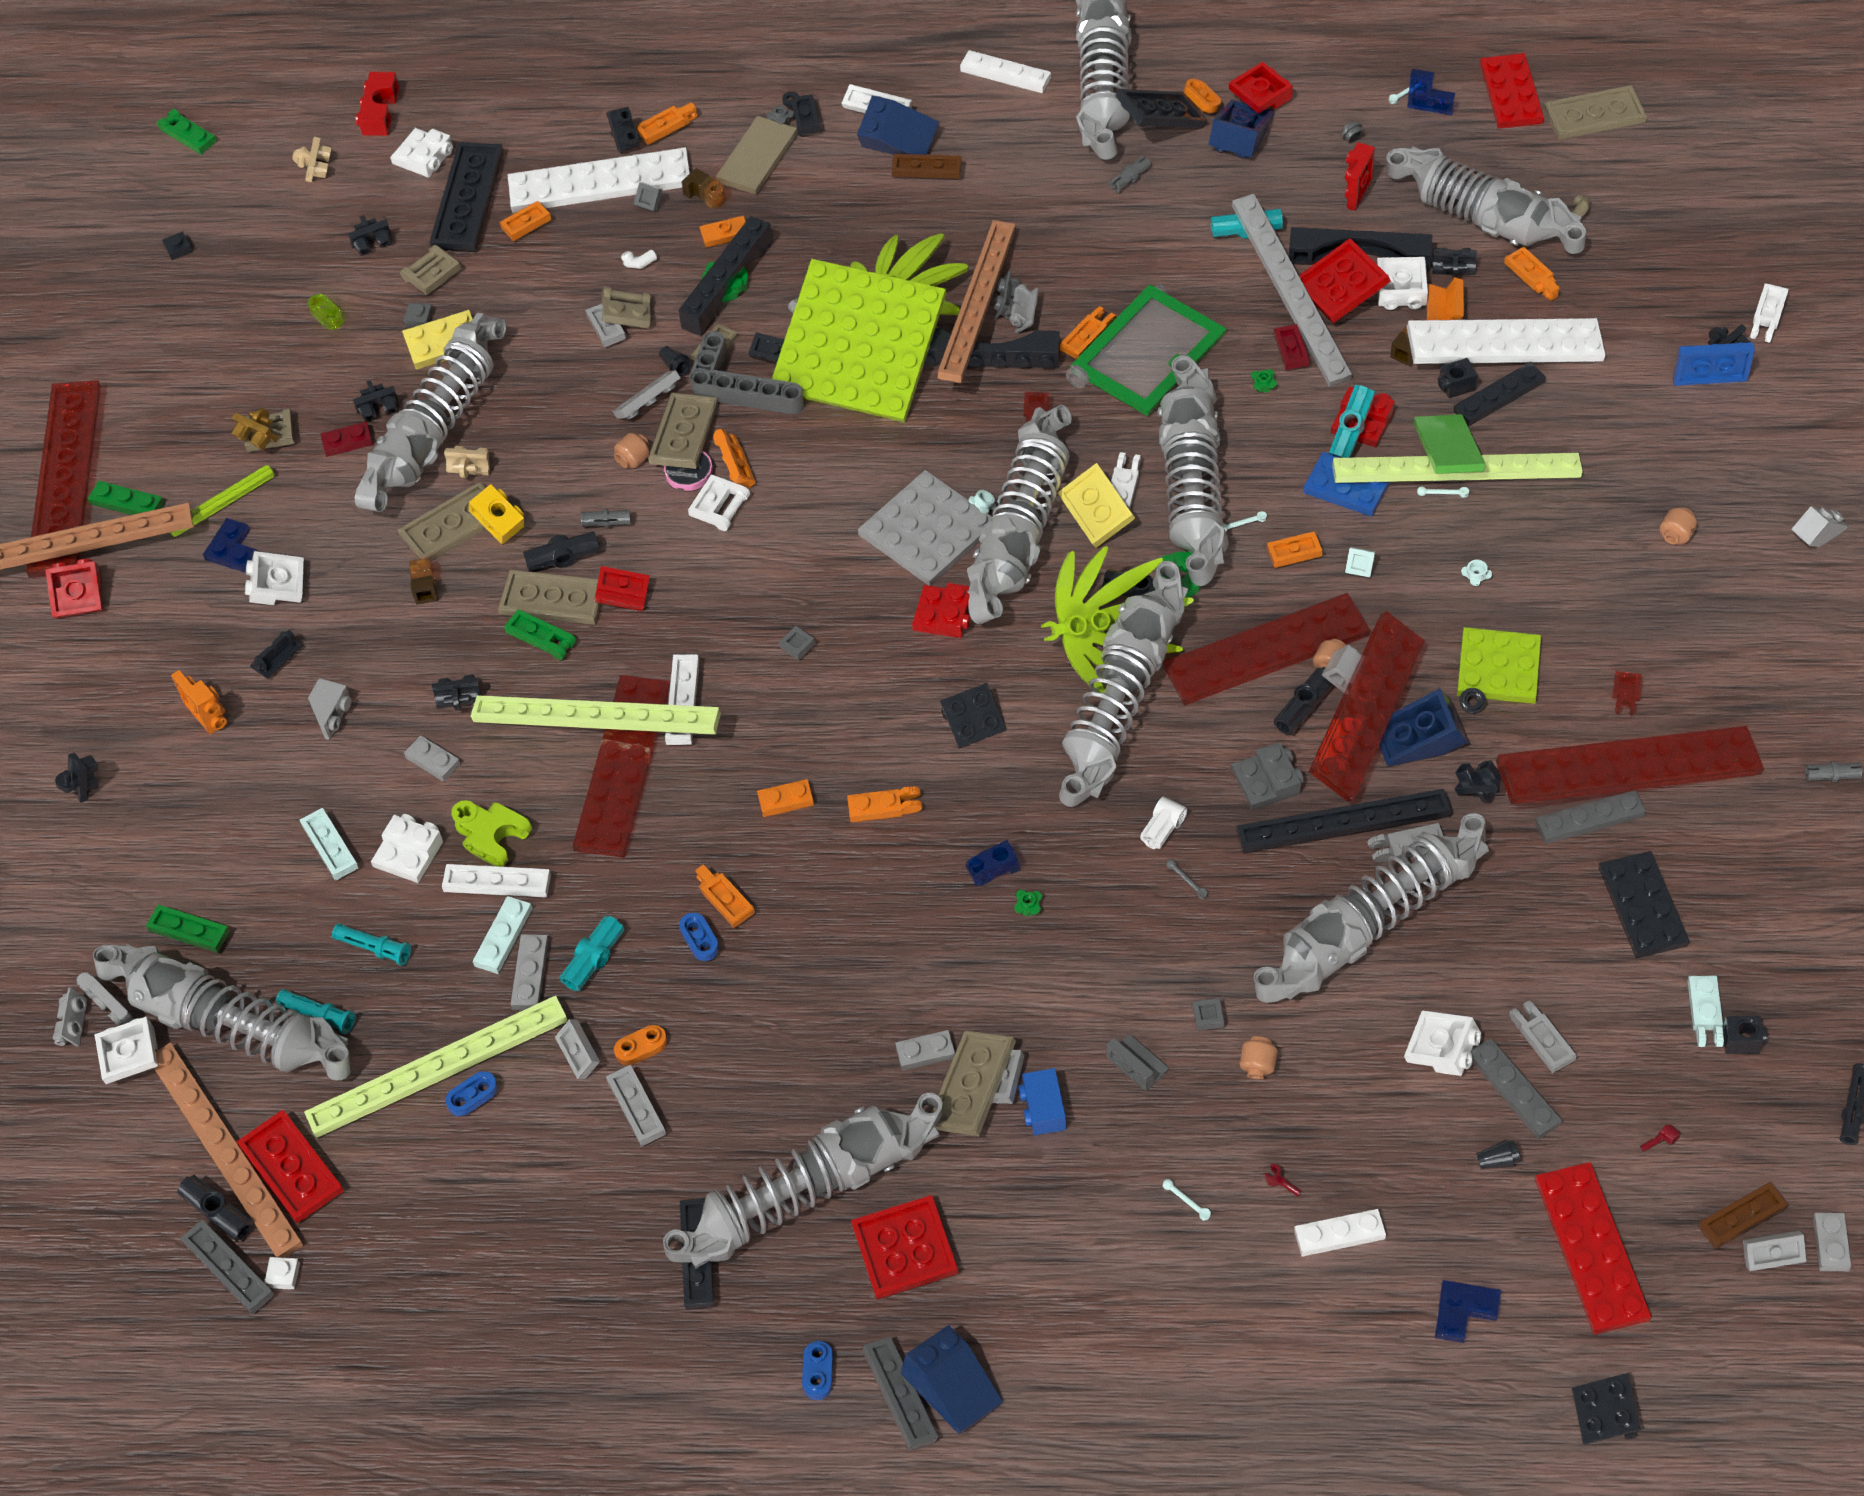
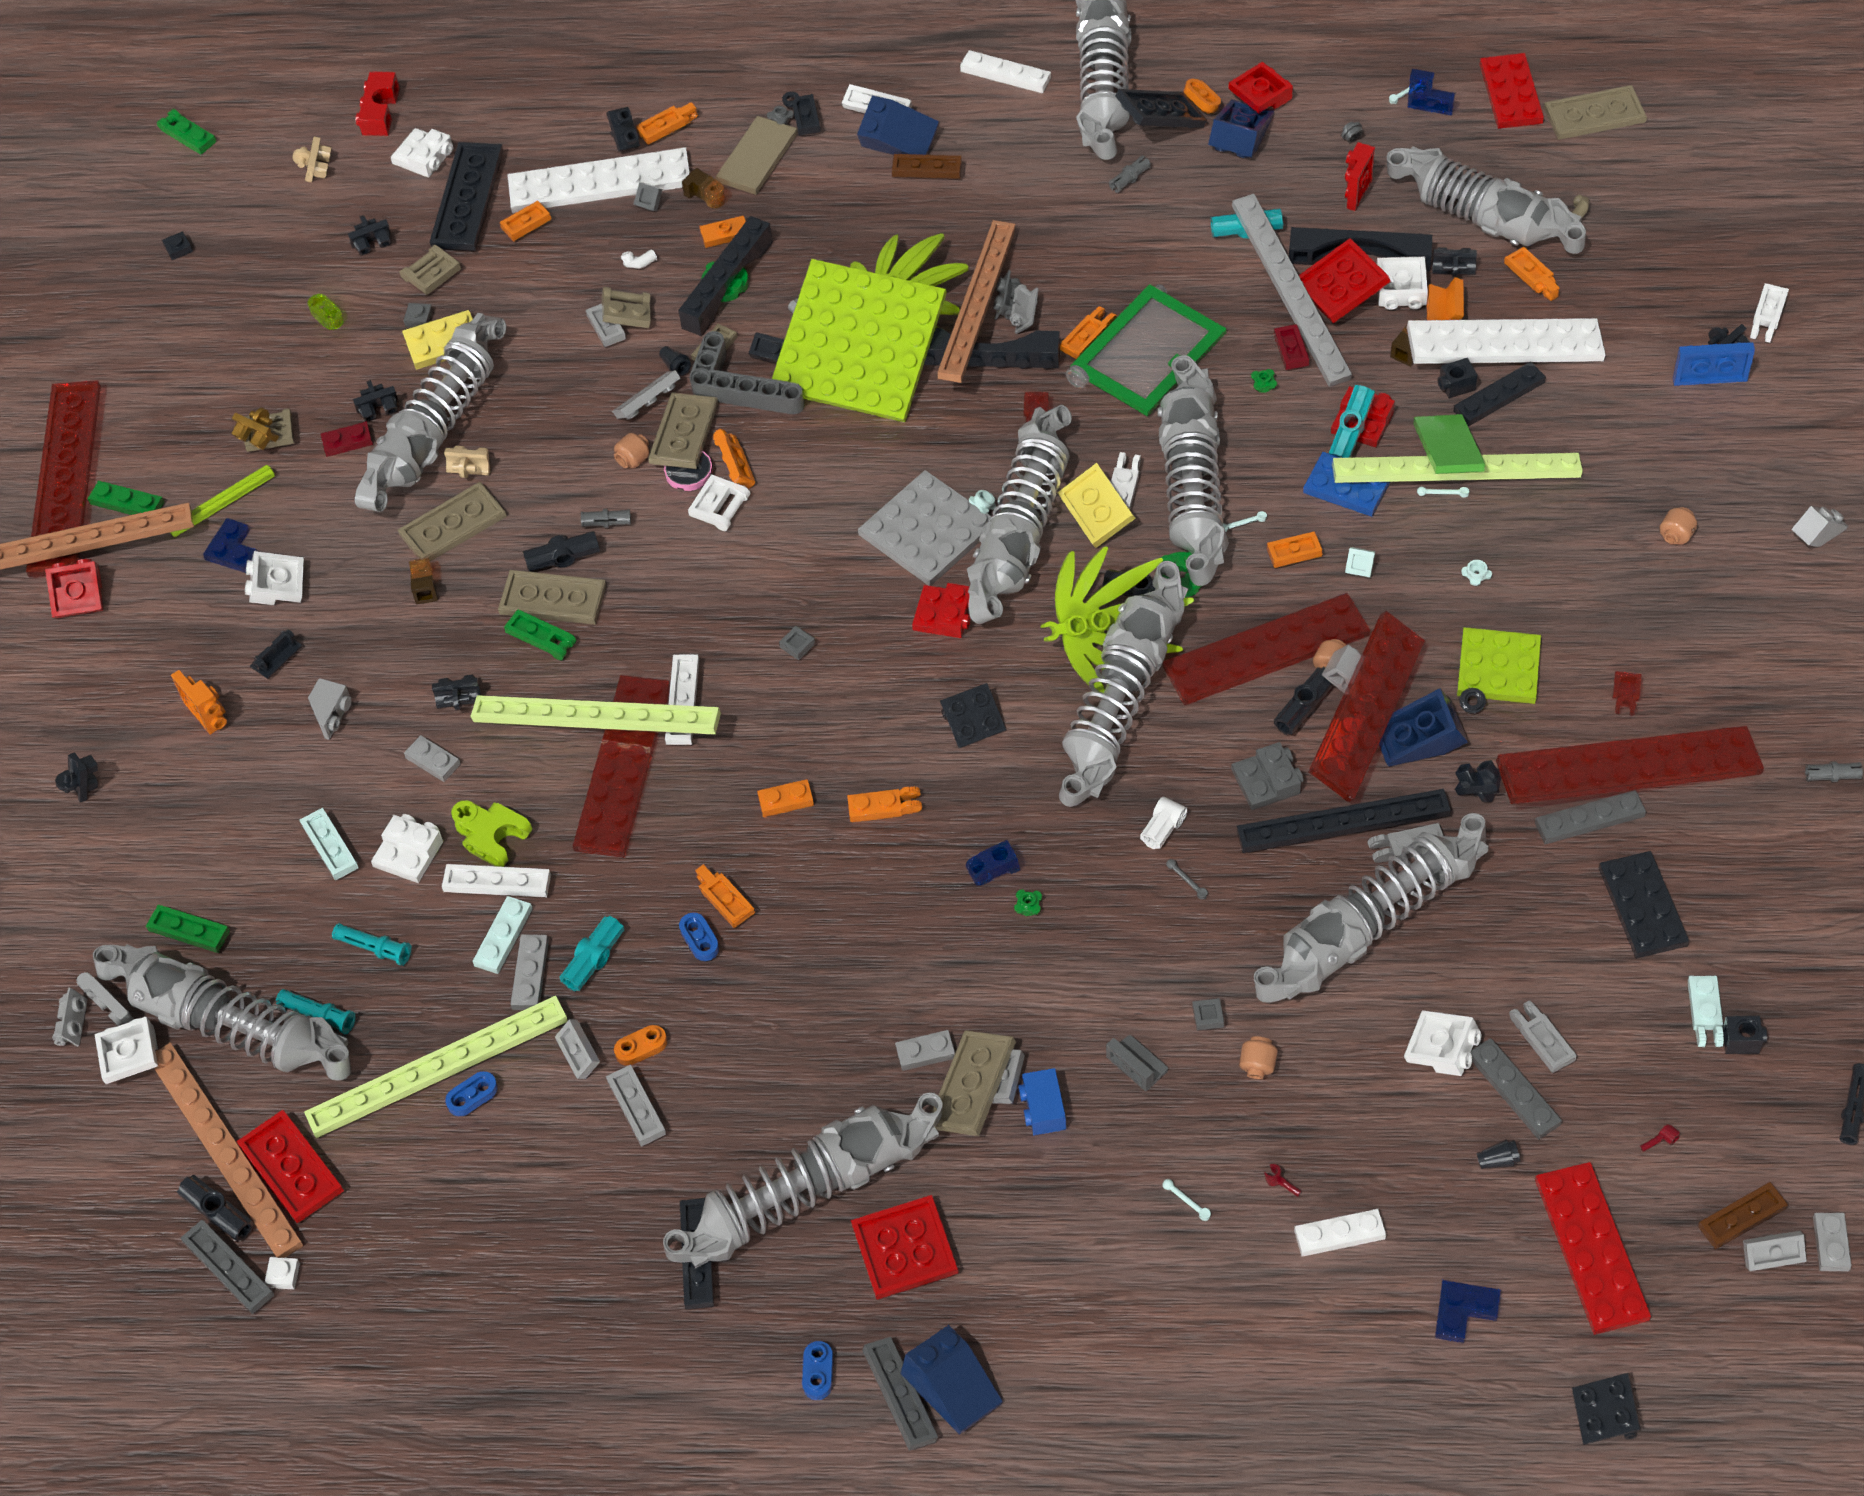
(502, 526): yellow brick -> none
(621, 588): red plate -> none

